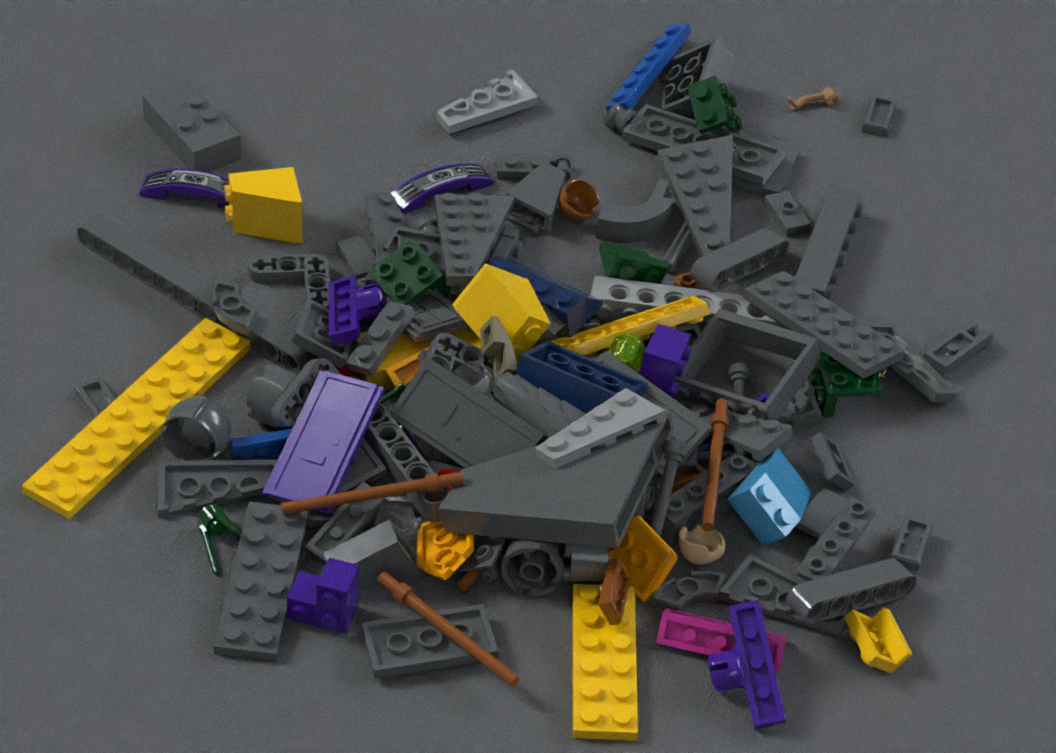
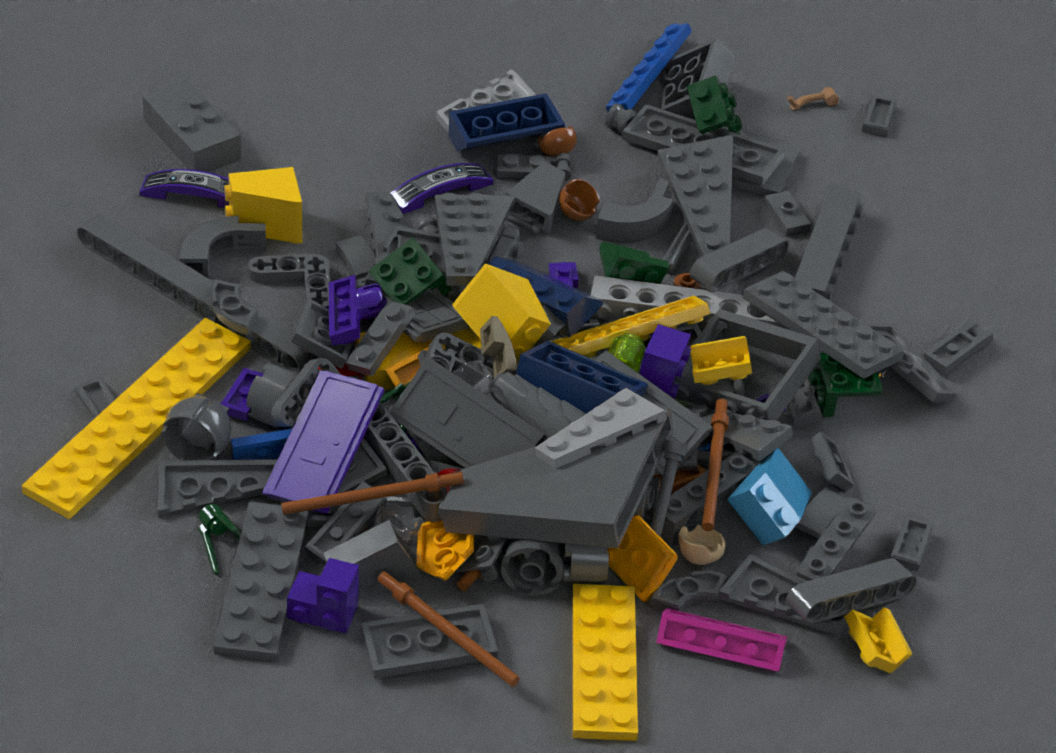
(219, 237): none -> dark grey arch
(237, 396): none -> dark purple plate
(503, 122): none -> dark blue slope
(558, 141): none -> dark orange hair
(564, 272): none -> dark purple plate
(614, 591): dark orange plate -> none
(720, 360): none -> yellow bracket
(750, 666): dark purple plate -> none

